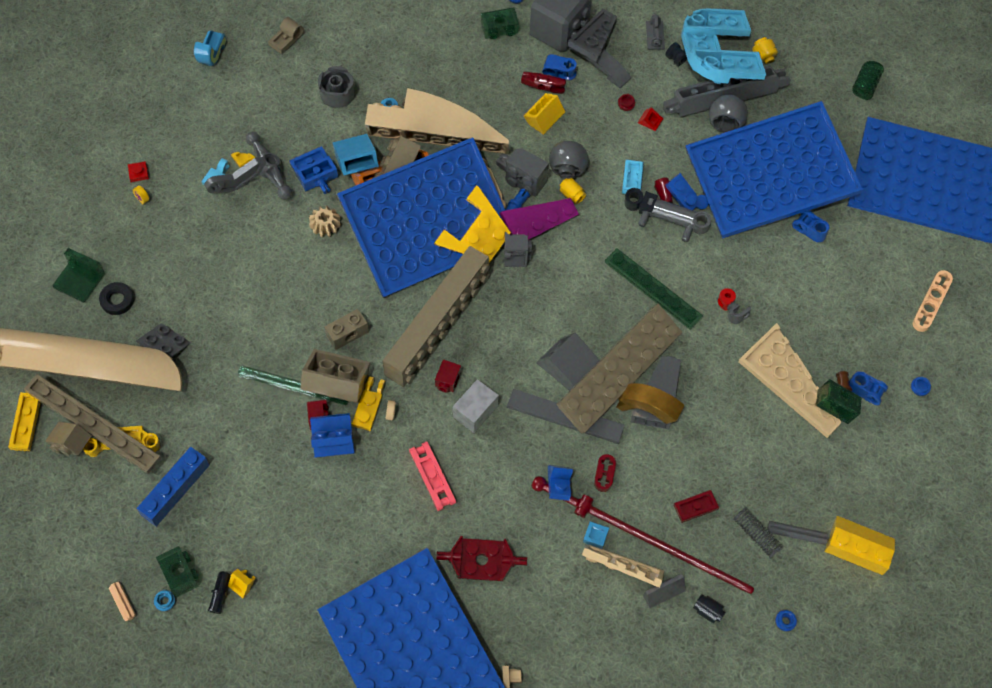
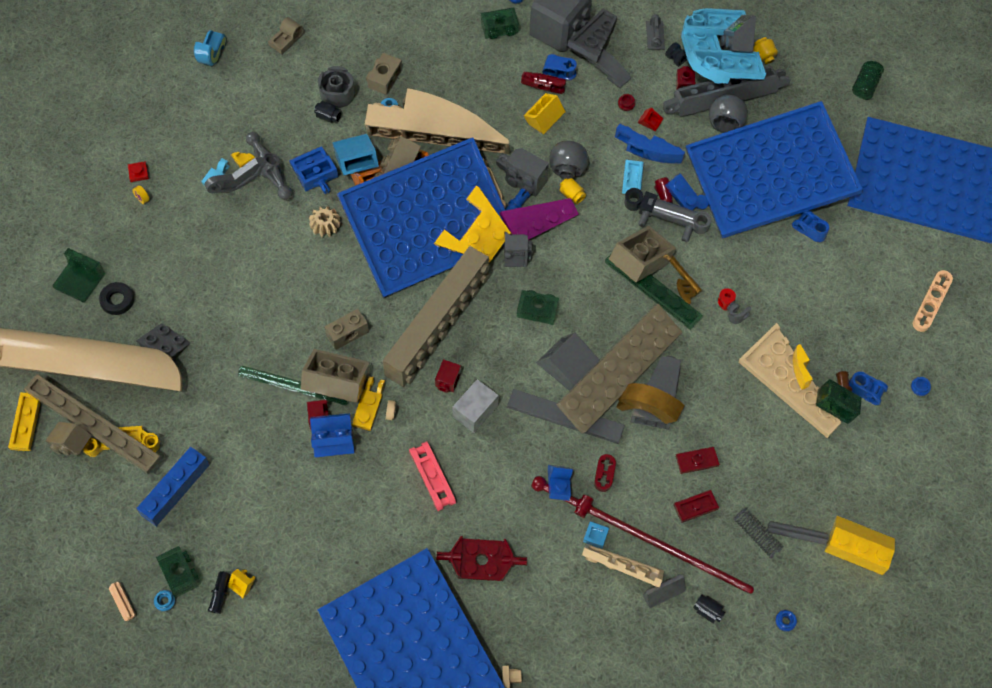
(328, 112): none -> black brick
(384, 73): none -> dark tan brick
(527, 309): none -> clear green brick
(642, 253): none -> dark tan brick
(655, 149): none -> blue slope
(685, 77): none -> dark red brick
(693, 288): none -> pearl gold piece
(697, 460): none -> dark red plate
(740, 34): none -> dark grey slope
(800, 362): none -> yellow slope

